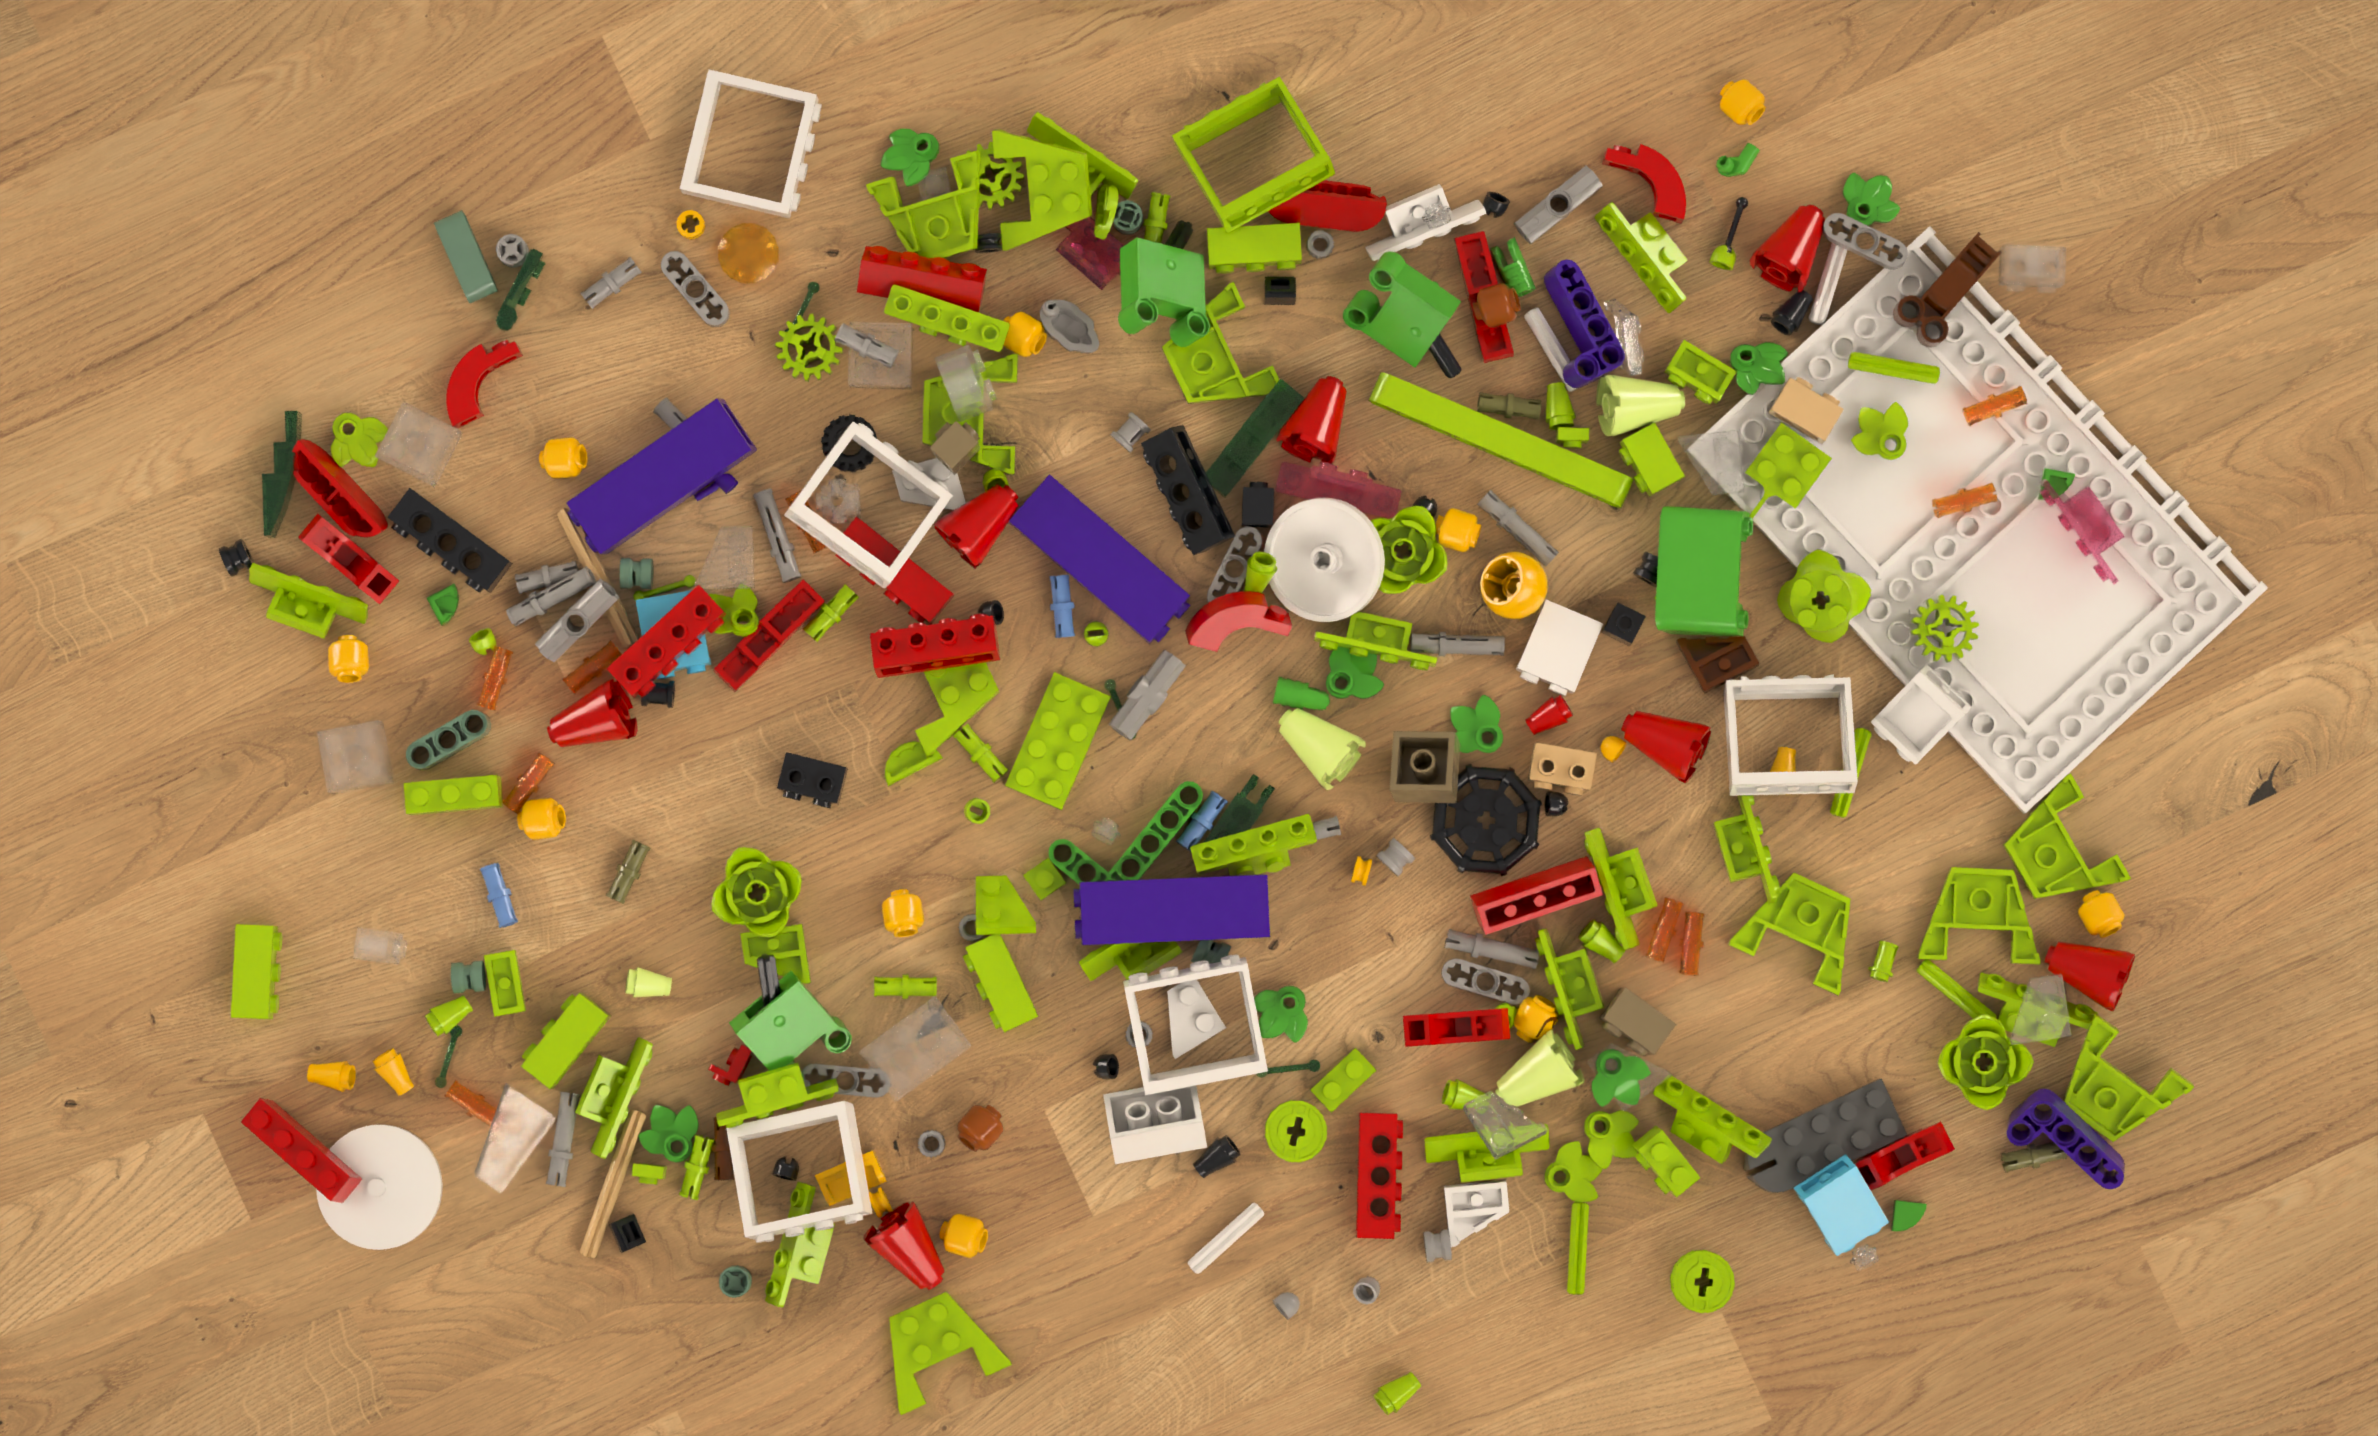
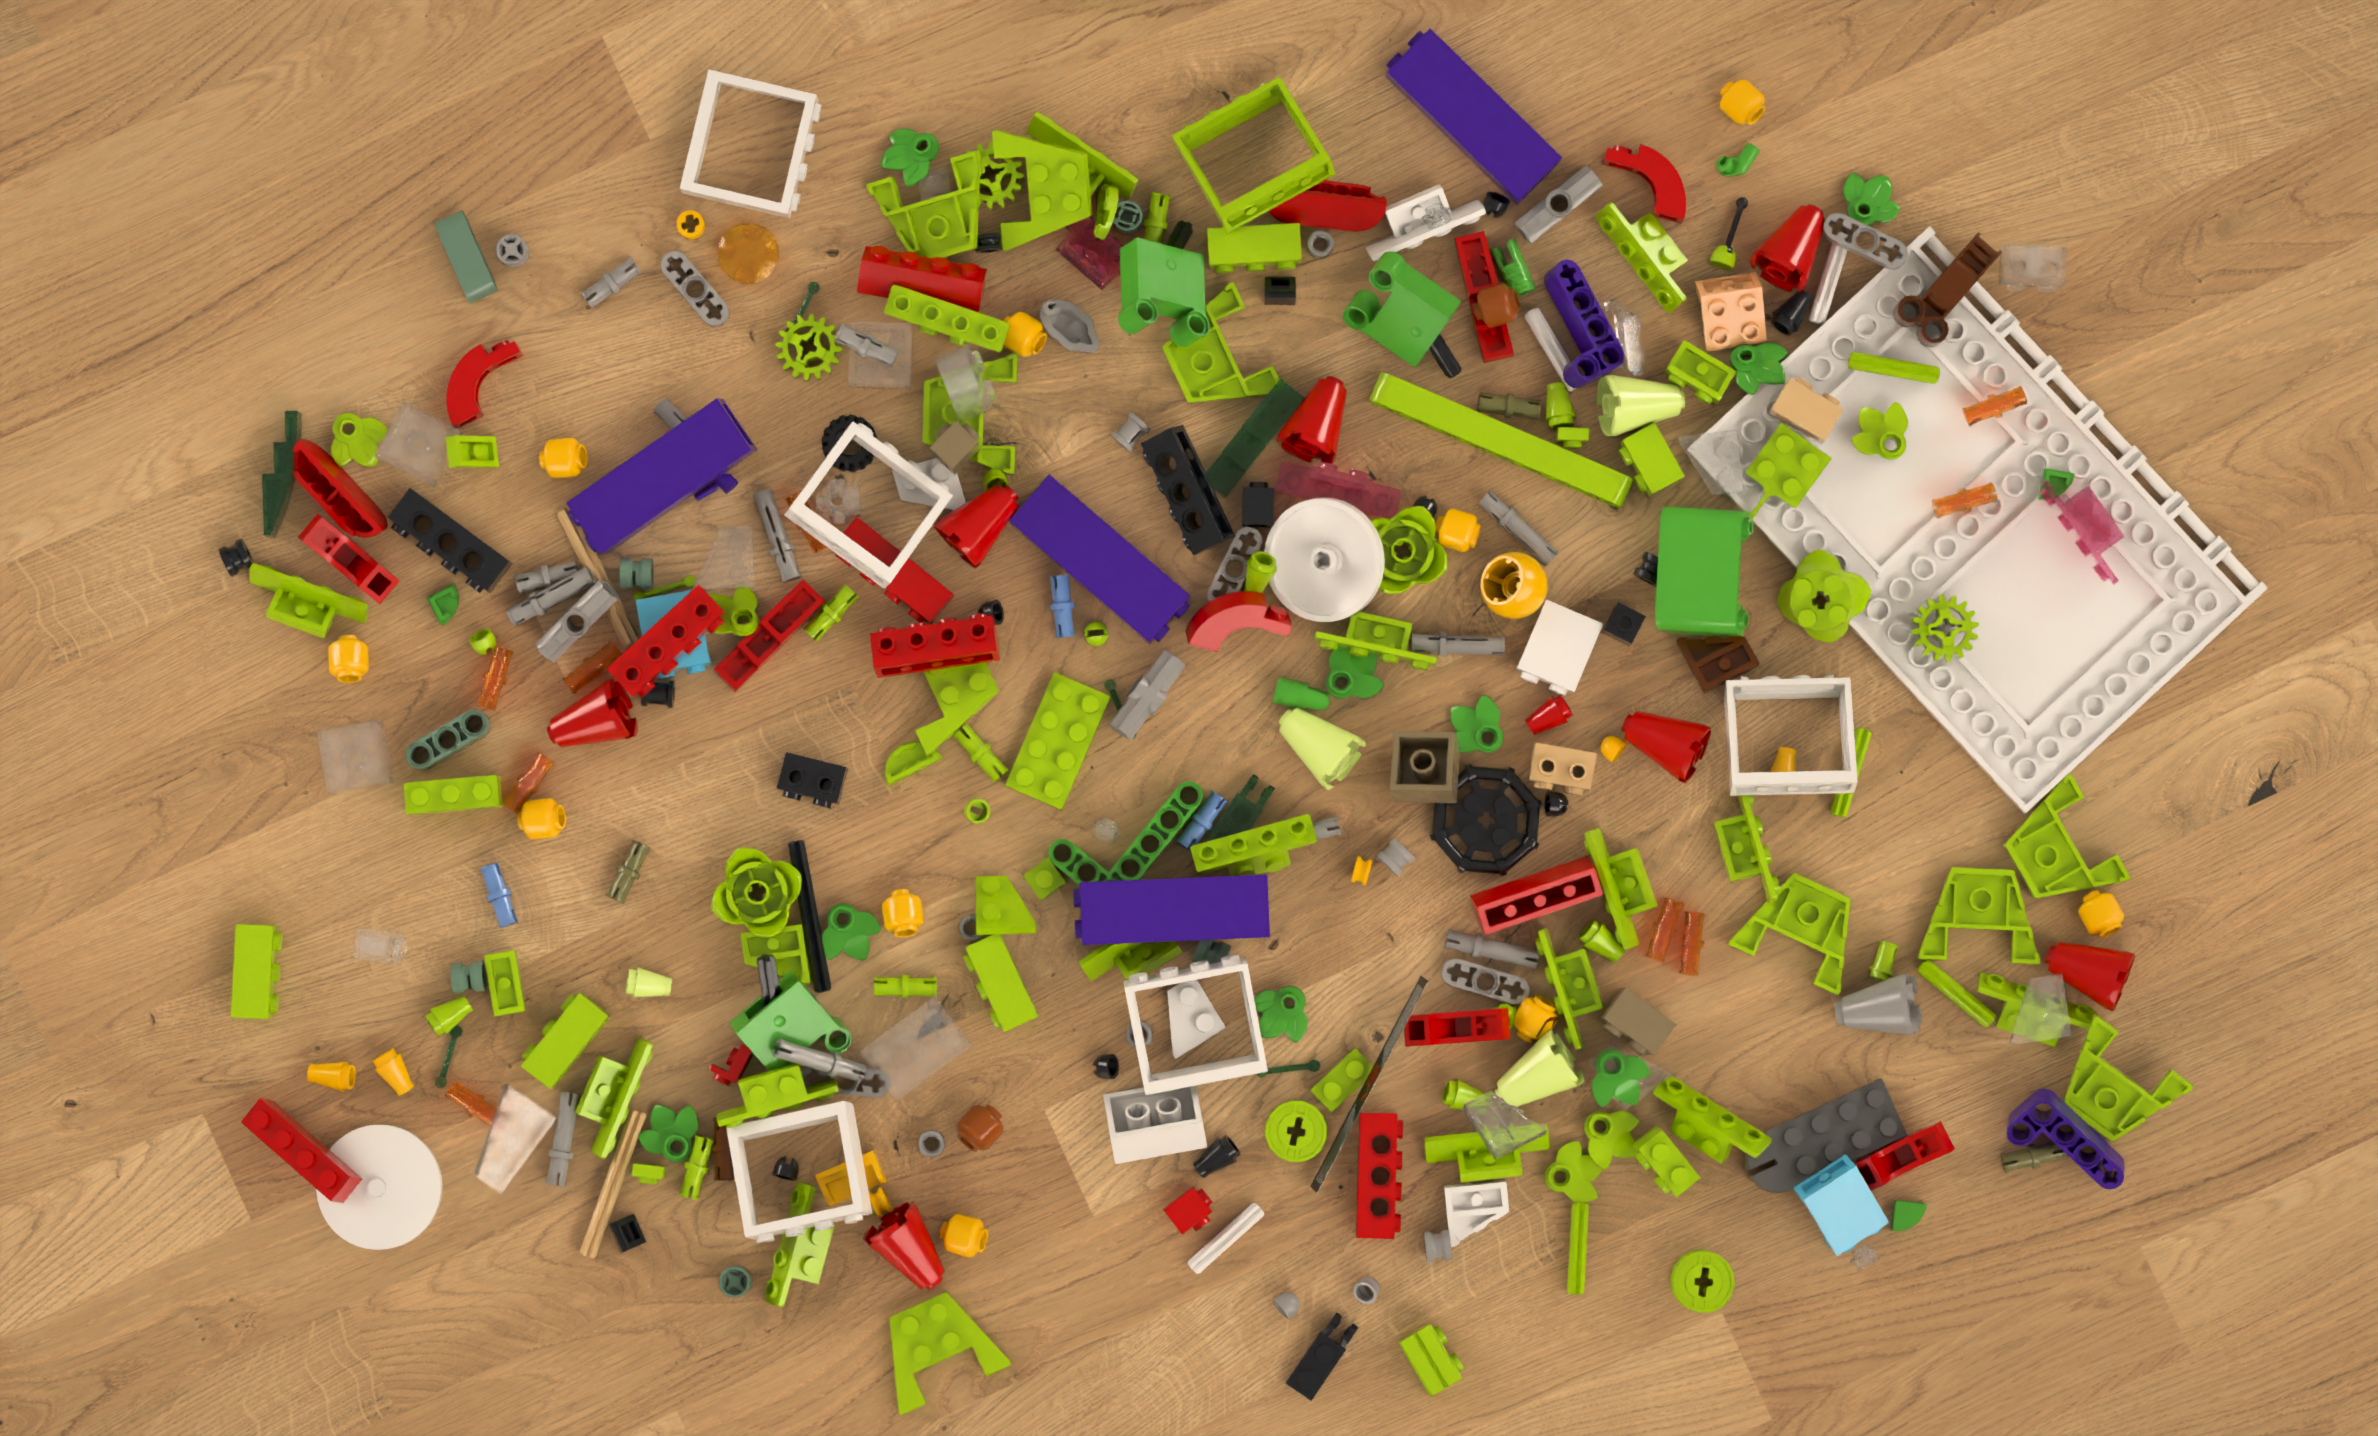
(472, 452): none -> lime plate
(519, 292): clear green hinge -> none
(810, 918): none -> black axle
(831, 1063): none -> light grey pin
(851, 936): none -> bright green plate
(1190, 1210): none -> red brick
(1320, 1359): none -> black hinge
(1369, 1083): none -> sticker
(1396, 1393): lime cone -> none
(1430, 1358): none -> lime brick
(1472, 115): none -> dark purple brick
(1732, 311): none -> light nougat bracket
(1882, 1007): none -> light grey cone
(1920, 715): white panel -> none
(2007, 1066): lime brick -> none

